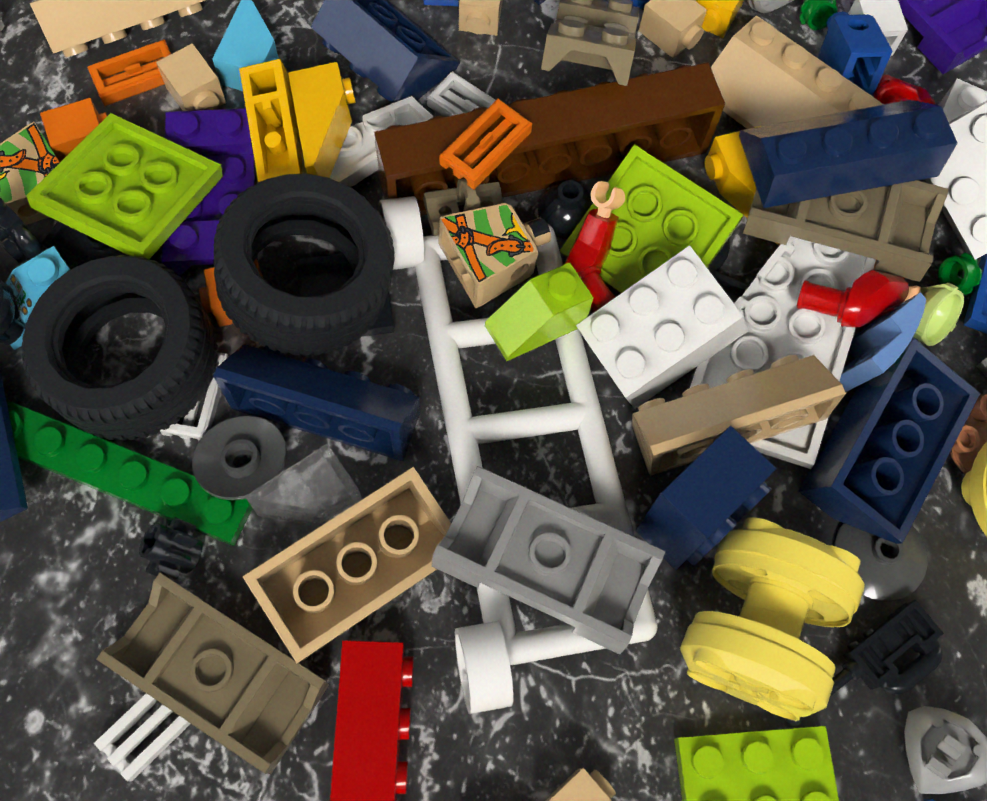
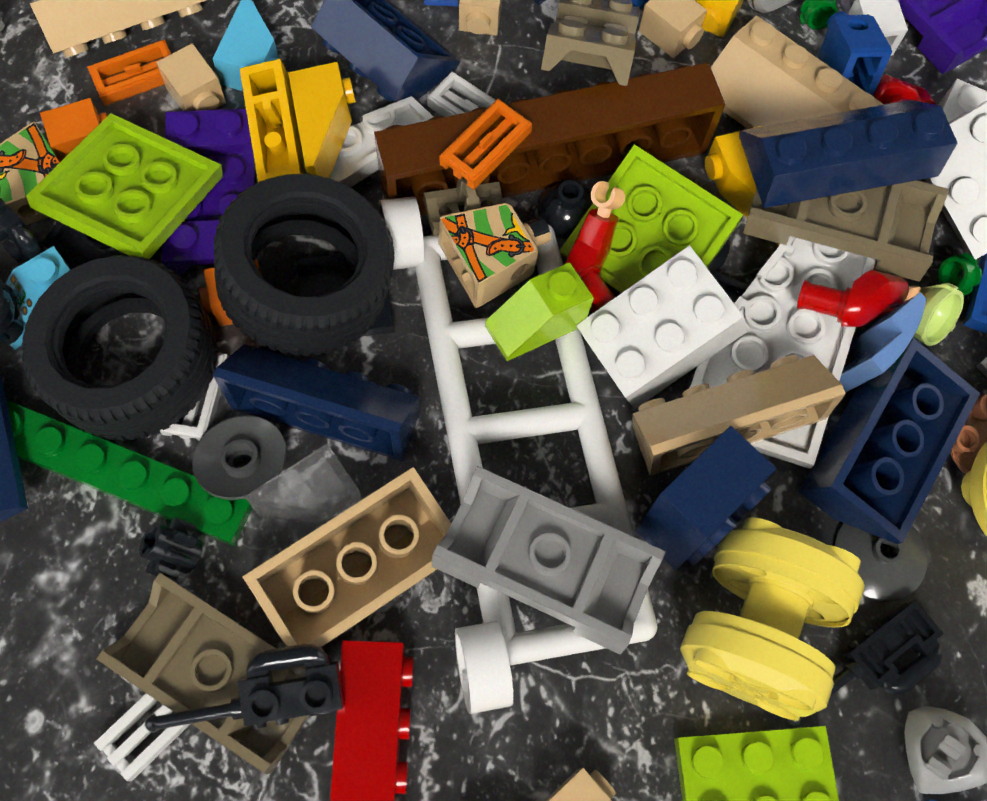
(272, 701): none -> black piece

